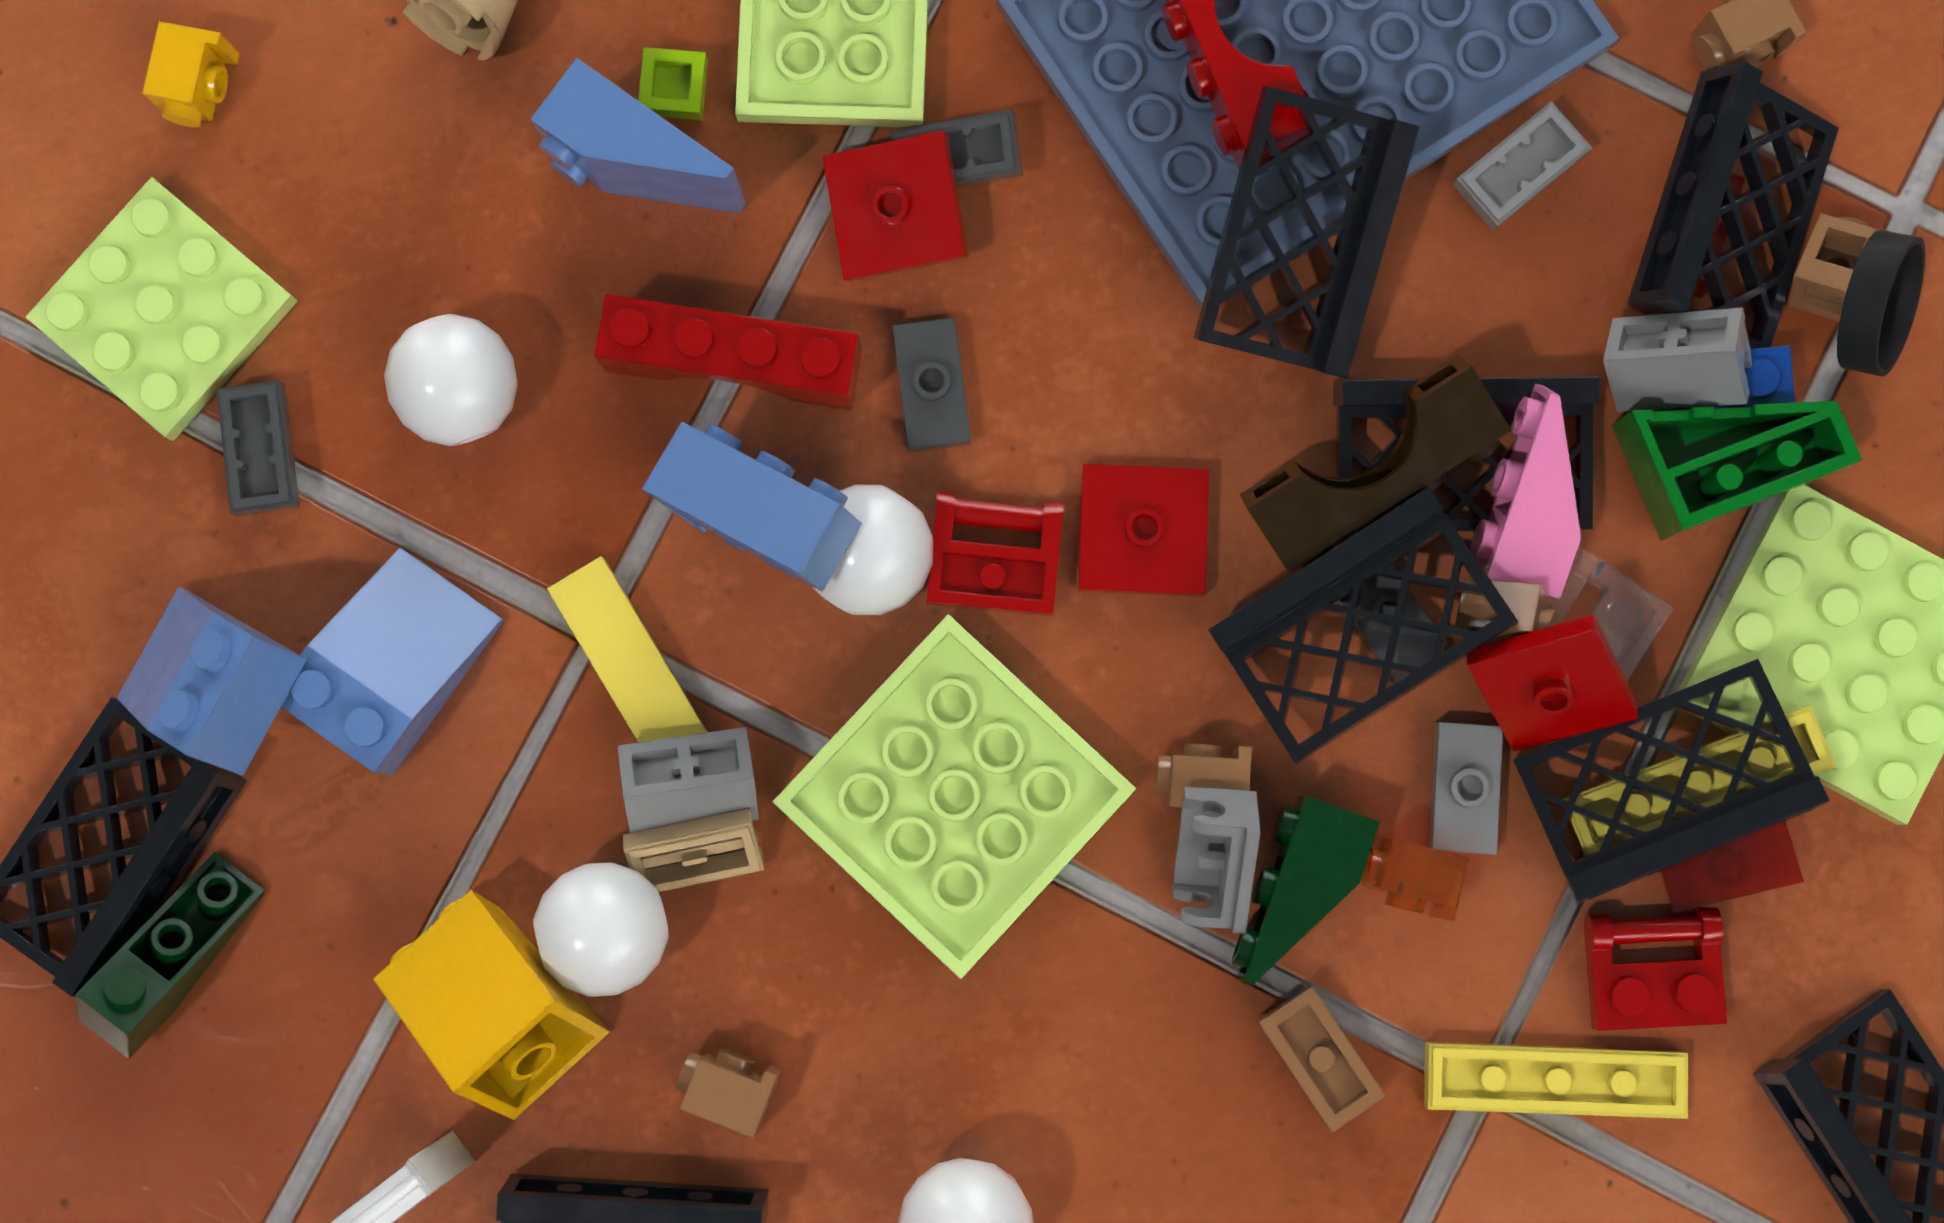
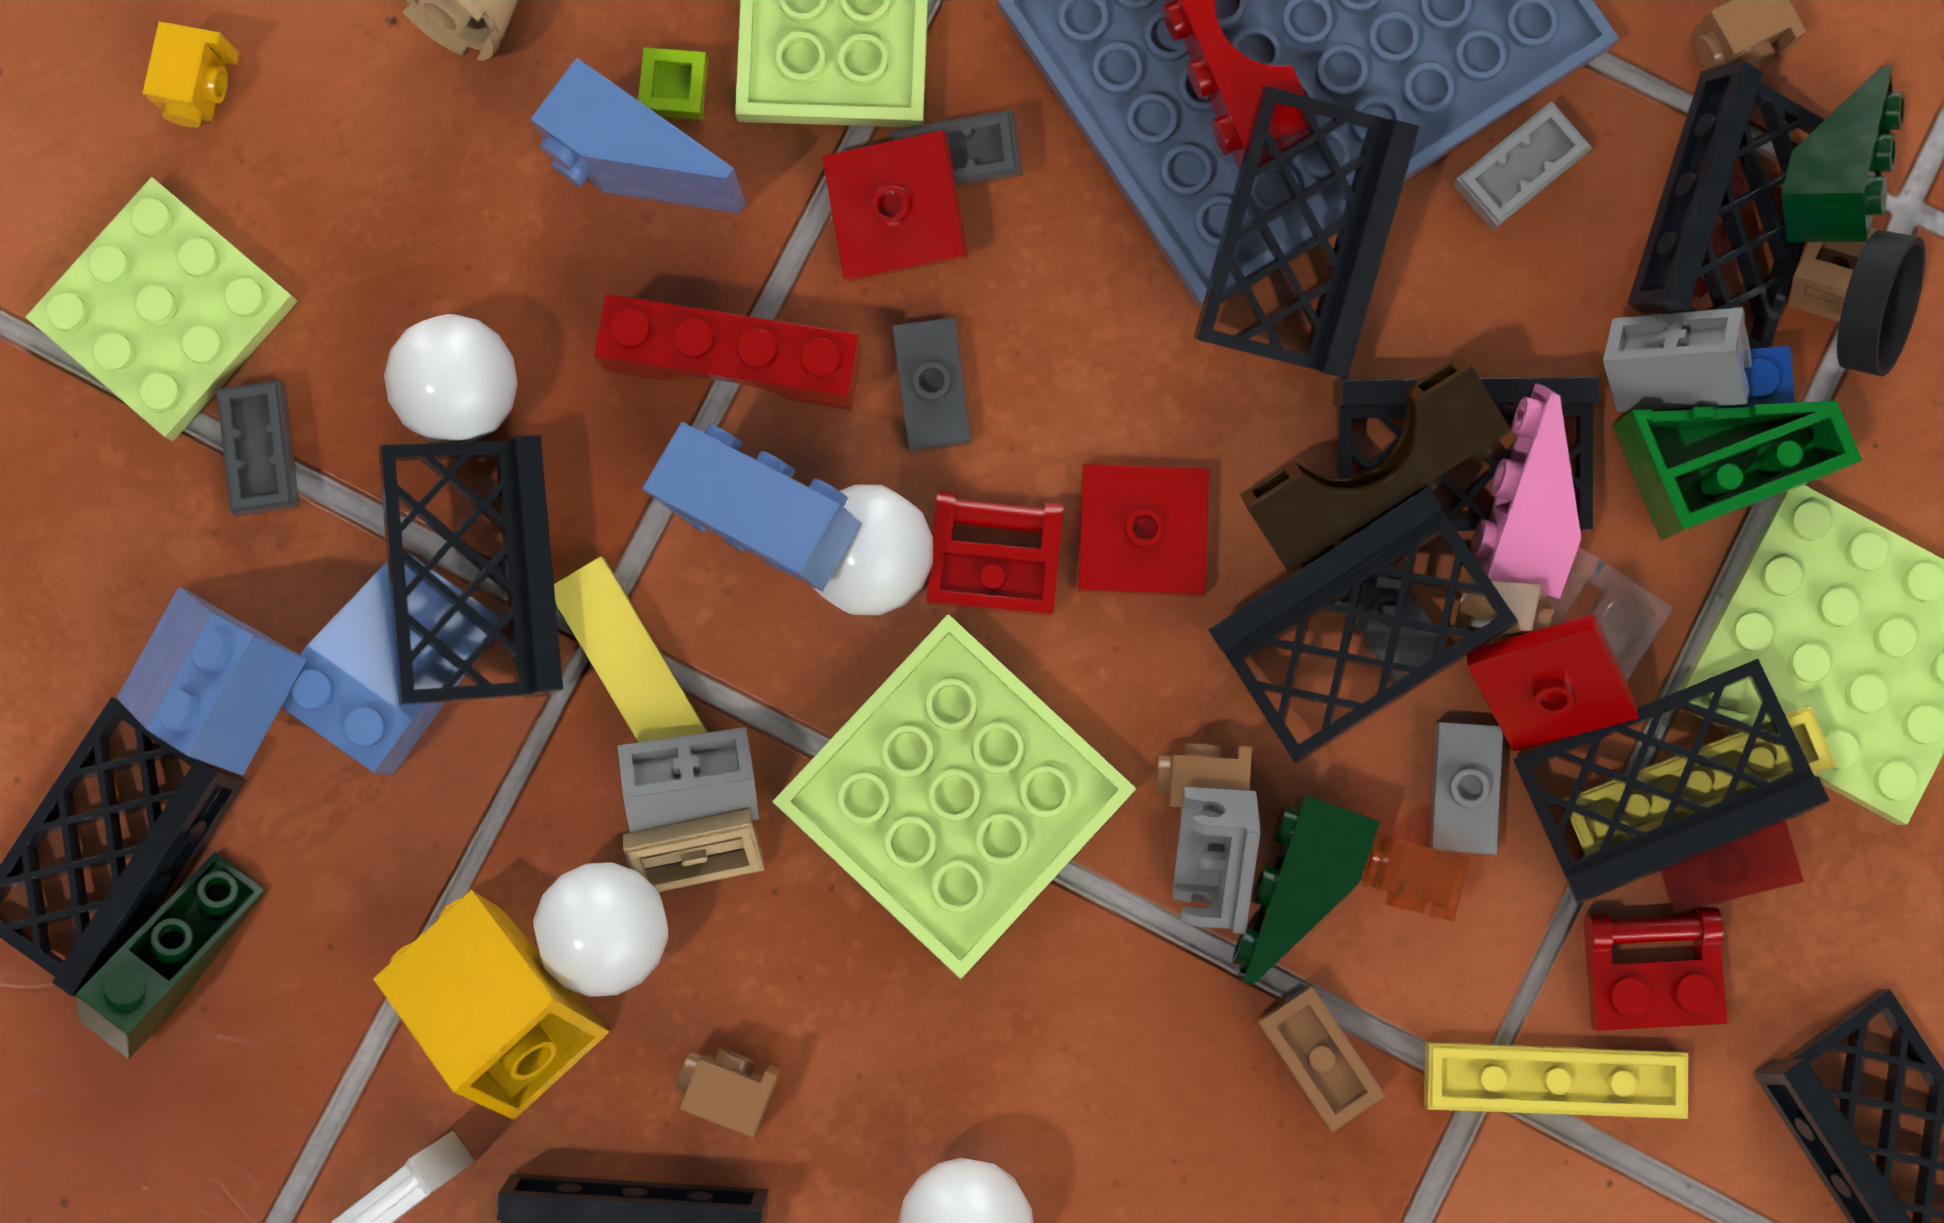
(527, 569): none -> black fence
(1837, 170): none -> dark green slope

